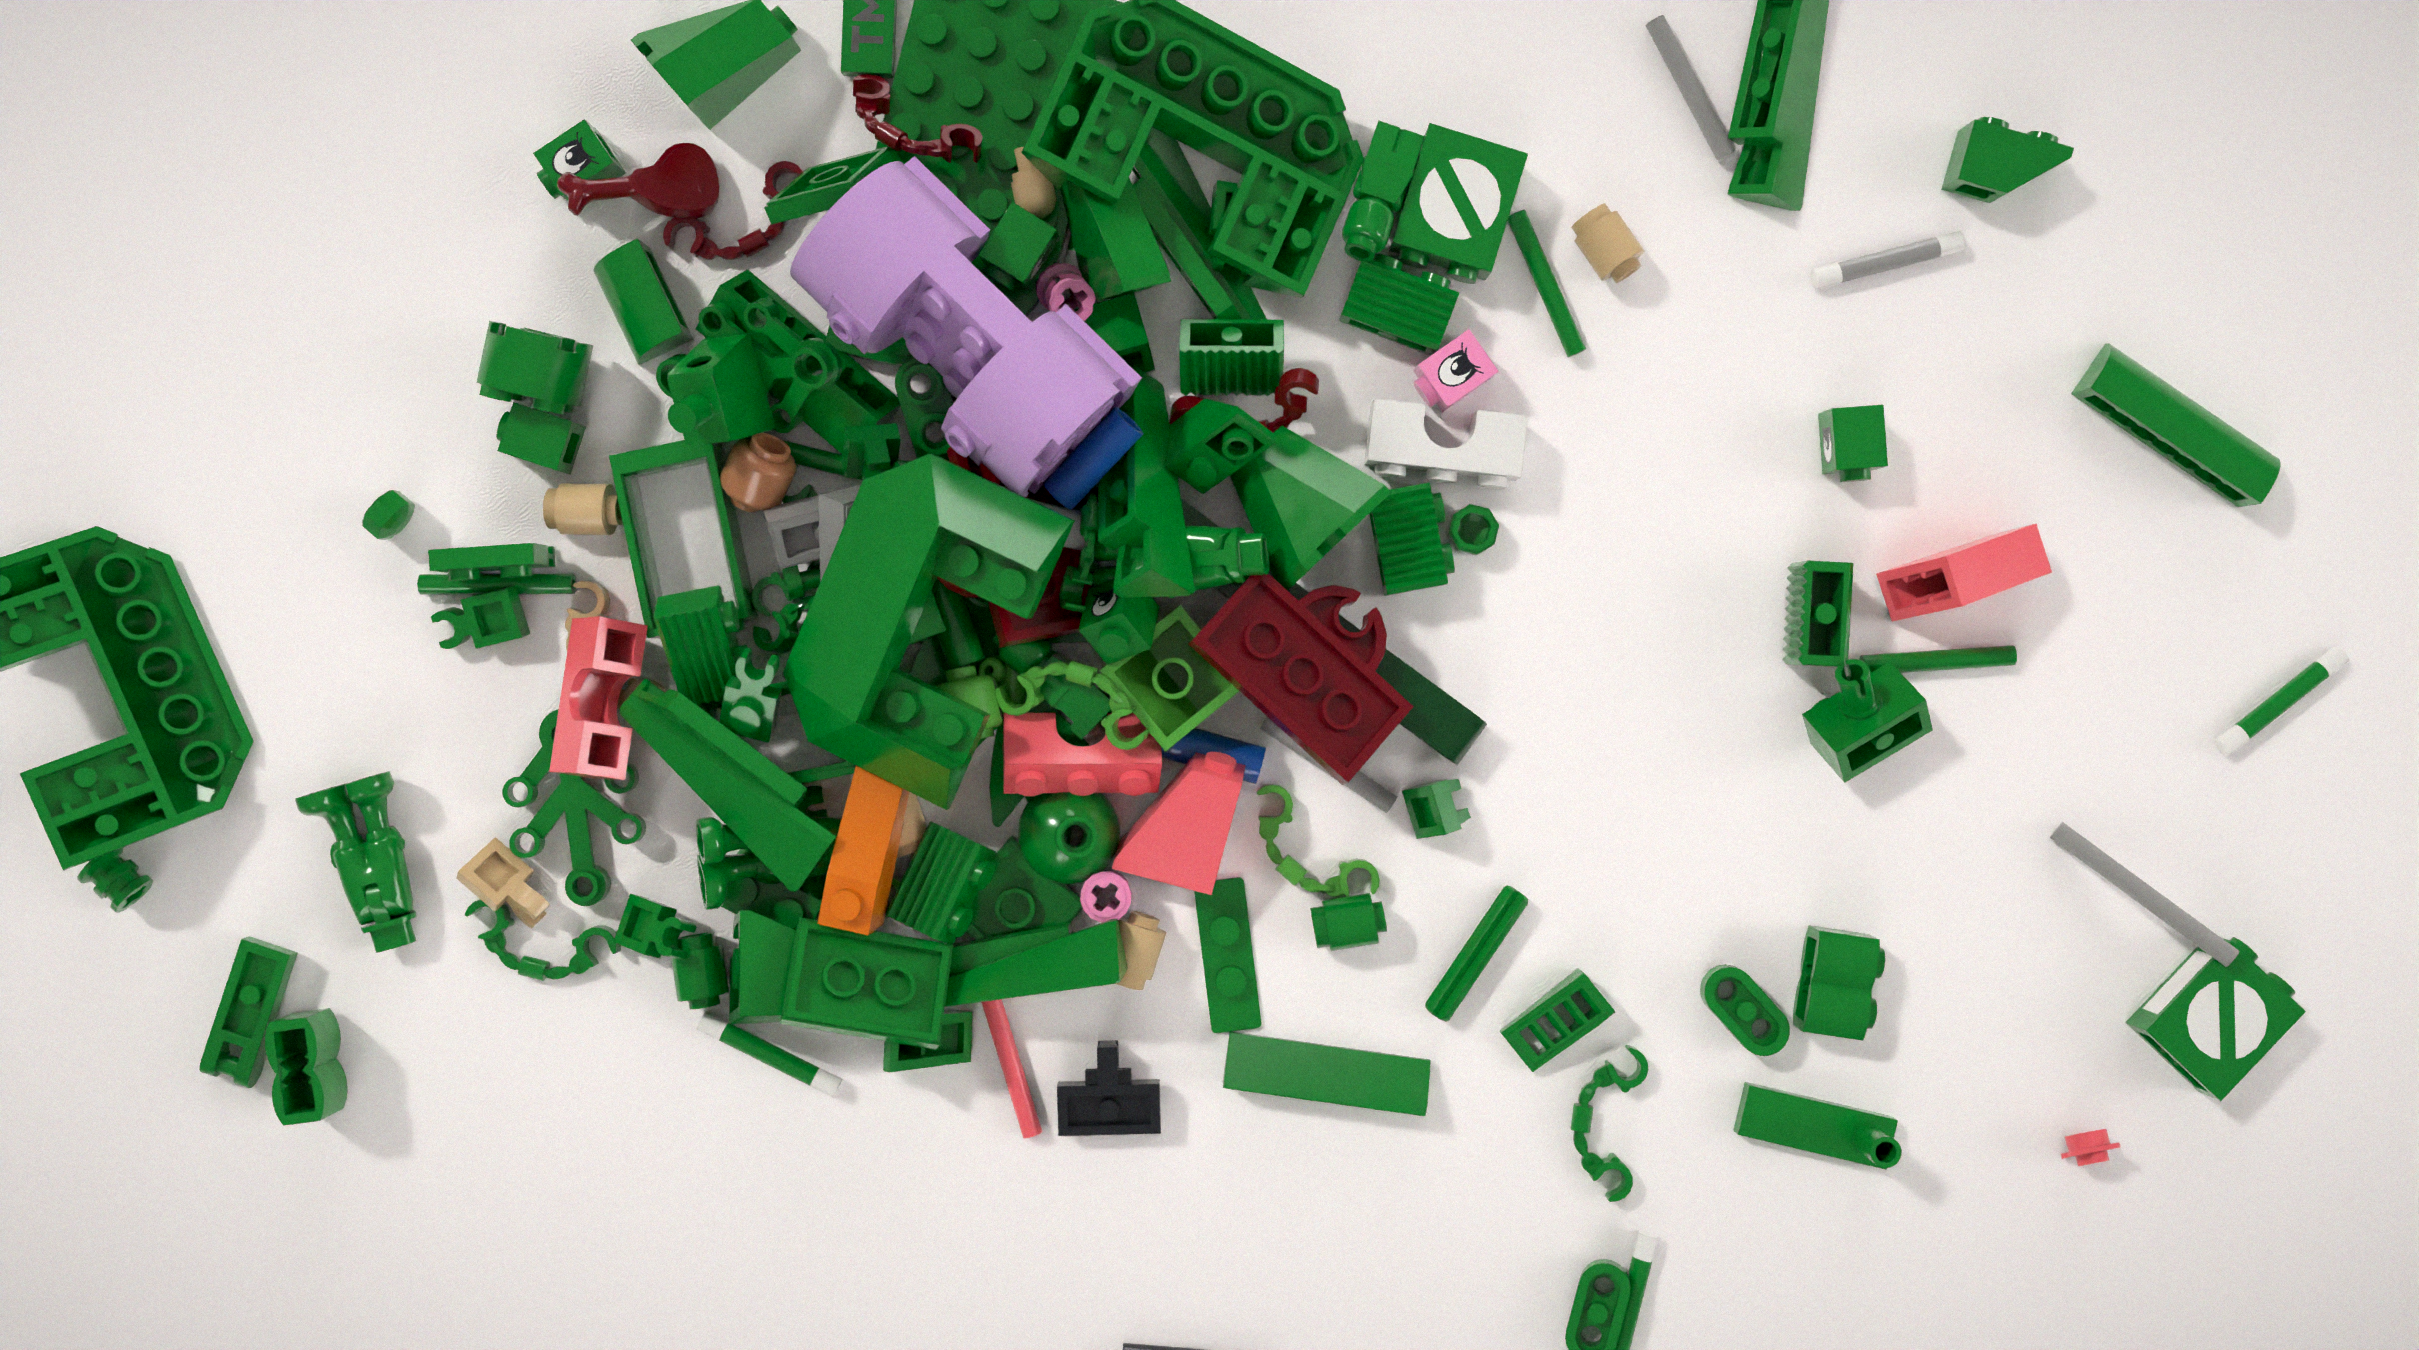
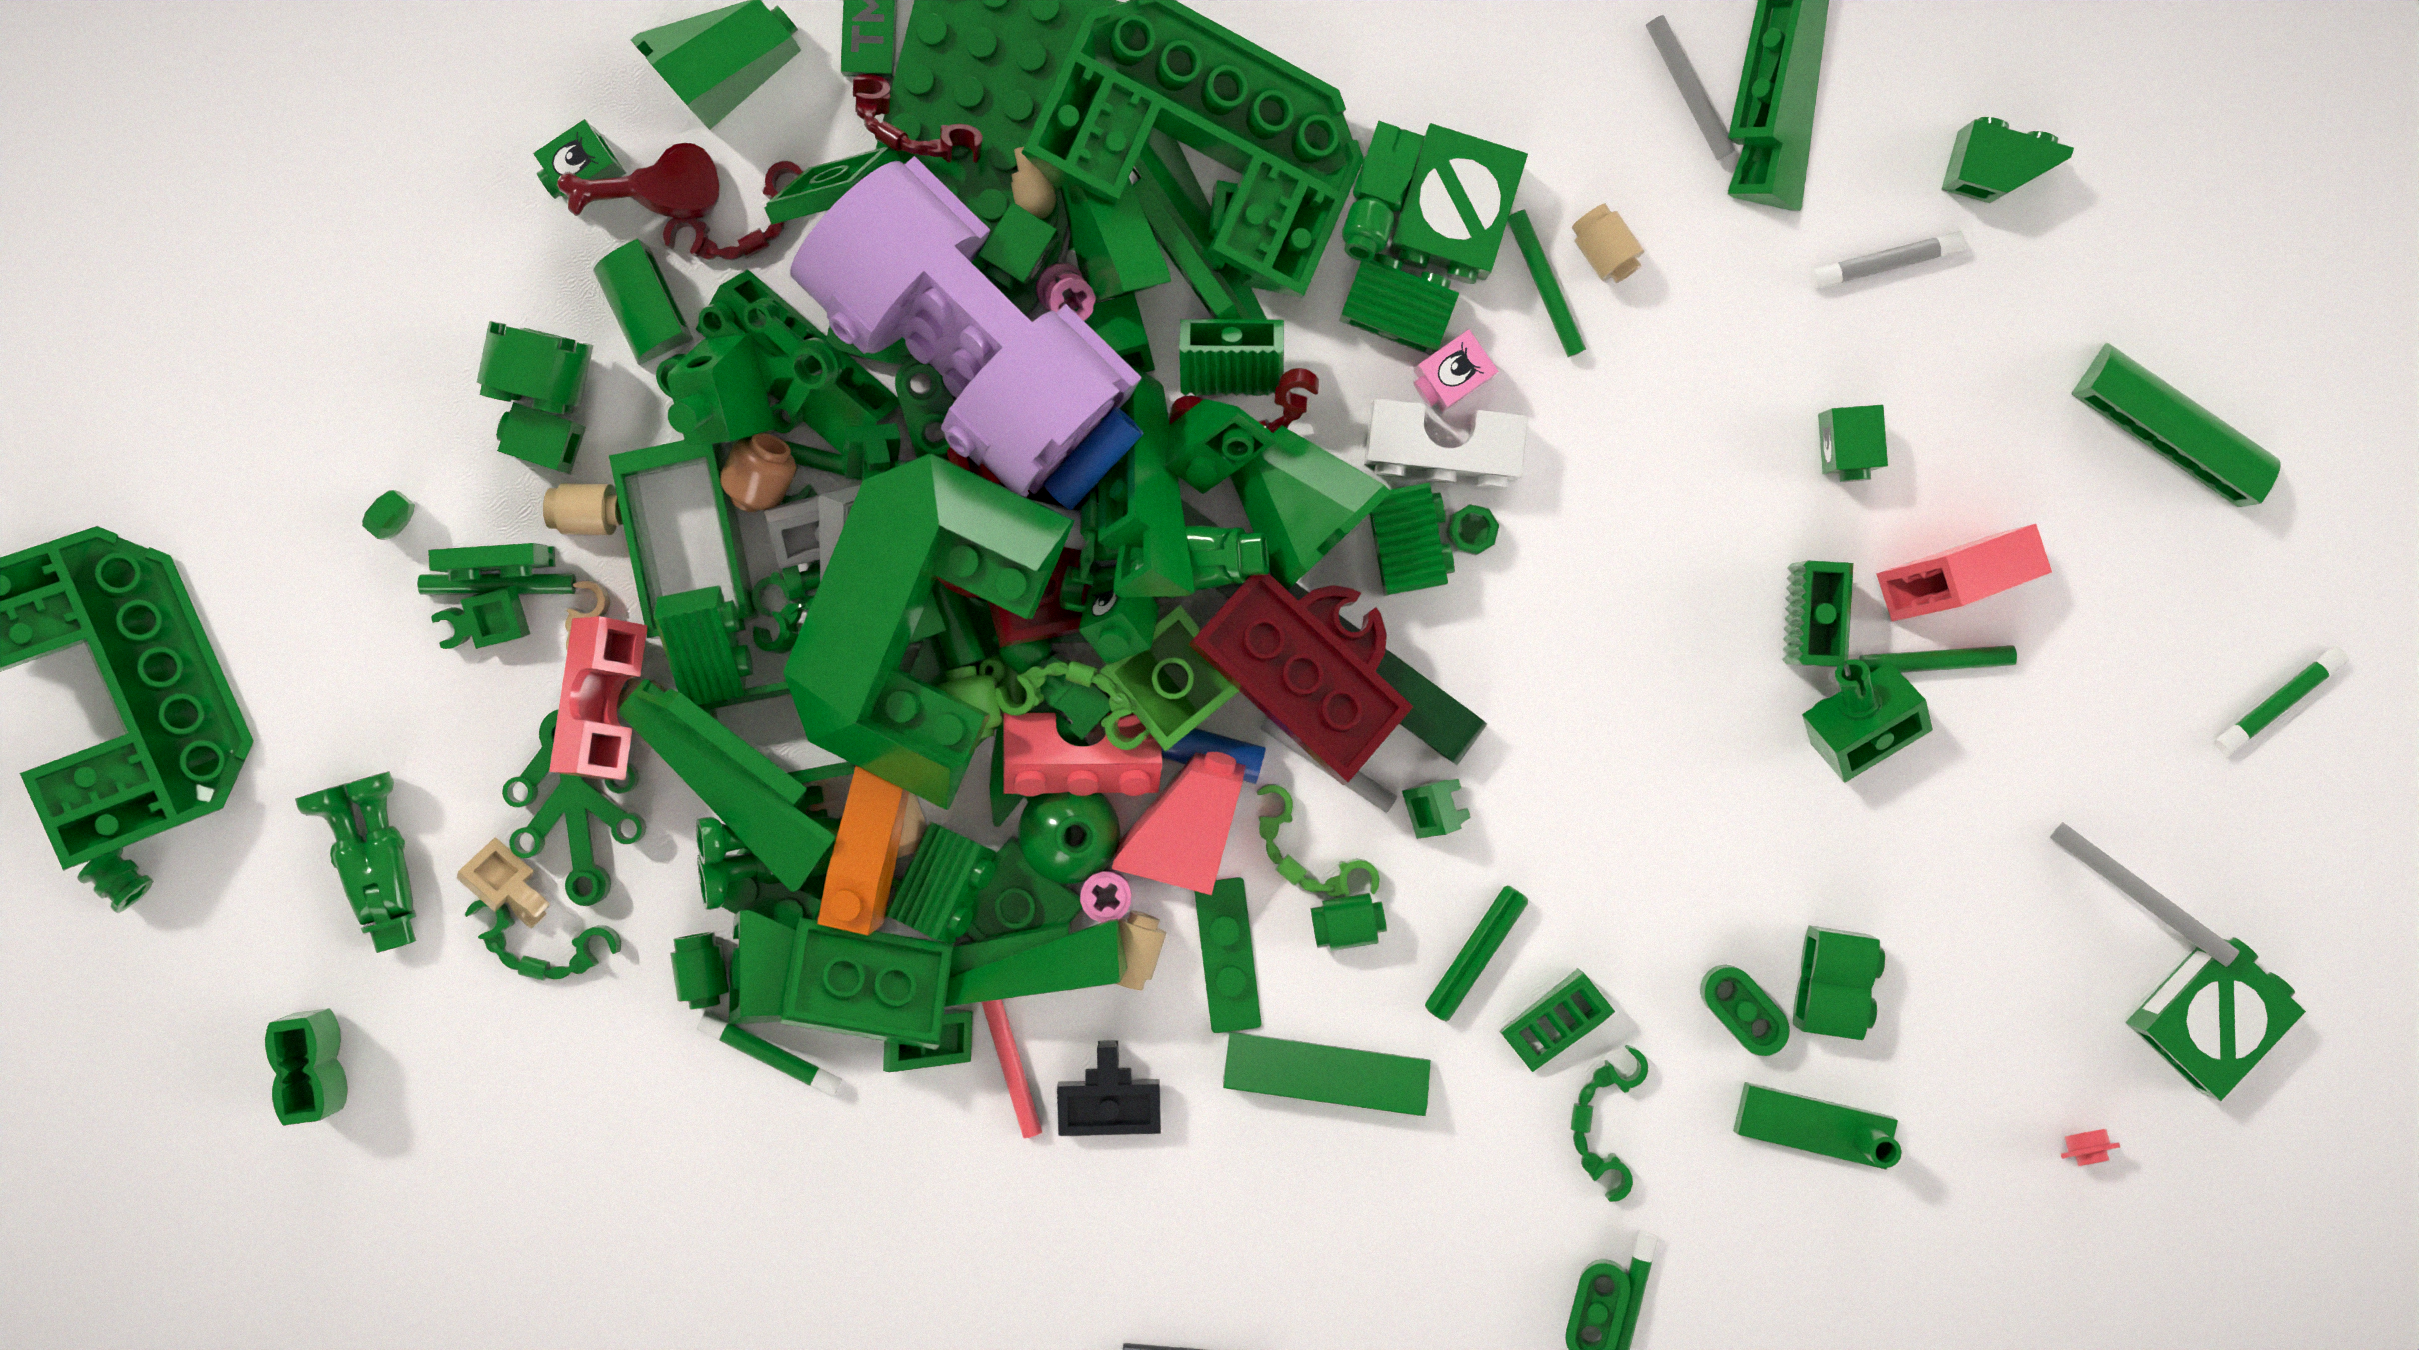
(246, 1008): green plate -> none
(652, 928): green plate -> none
(748, 701): green plate -> none

